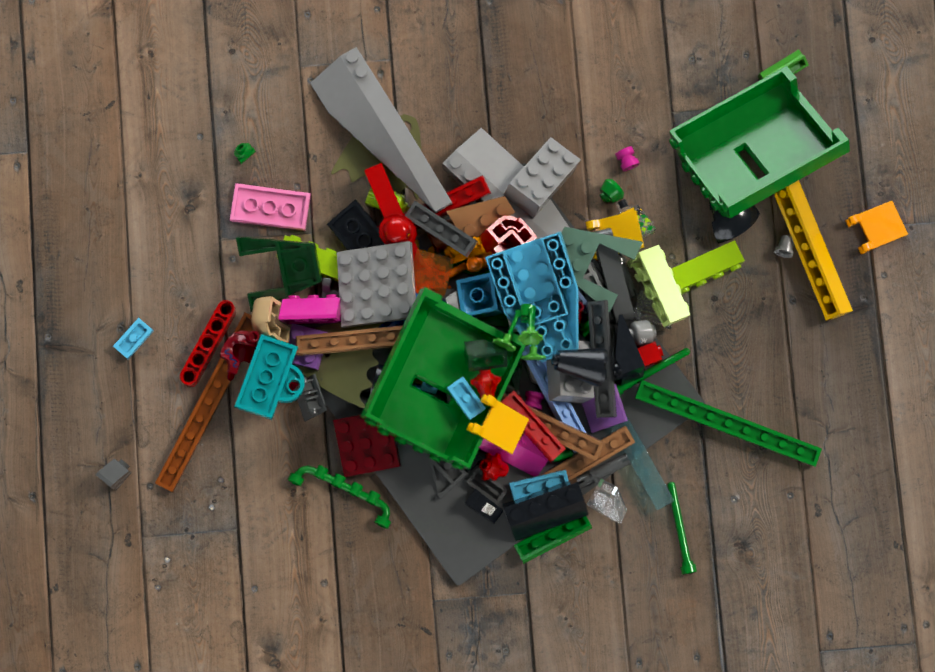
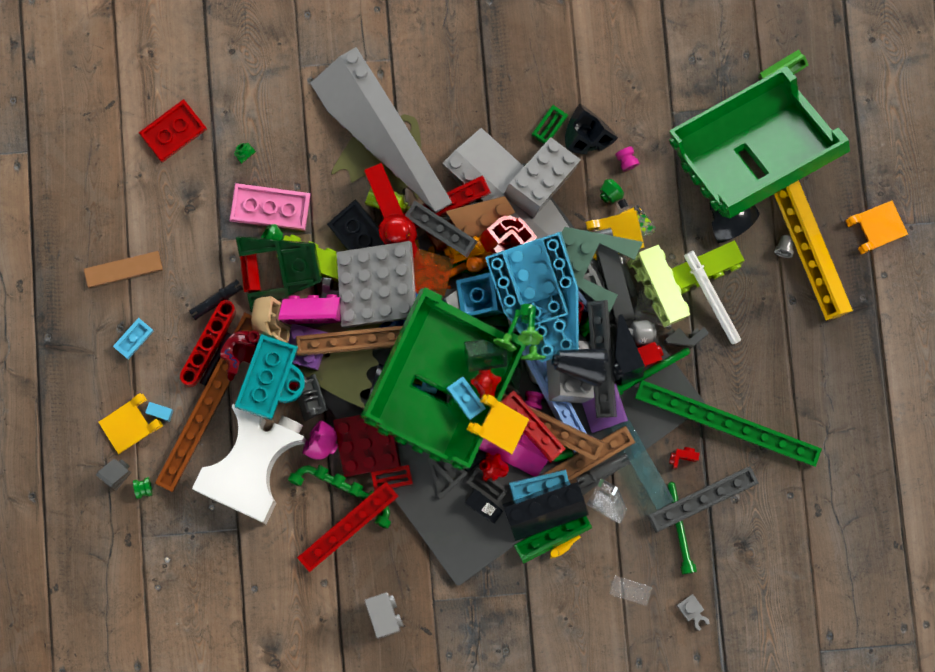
(123, 269): none -> medium nougat tile
(128, 425): none -> yellow flag
(142, 488): none -> green wheel
(159, 411): none -> medium azure piece
(172, 130): none -> red tile
(213, 301): none -> black pin
(214, 362): none -> black bar
(244, 474): none -> white brick
(250, 273): none -> red piece
(272, 232): none -> green cone
(321, 441): none -> dark pink cylinder
(348, 526): none -> red plate
(383, 615): none -> light grey brick
(392, 470): none -> red tile
(541, 137): none -> green tile
(561, 549): none -> yellow bar
(587, 132): none -> black brick
(630, 590): none -> clear plate
(679, 339): none -> dark grey slope
(687, 454): none -> red bracket
(691, 609): none -> light grey plate
(702, 499): none -> dark grey tile
(712, 297): none -> white axle

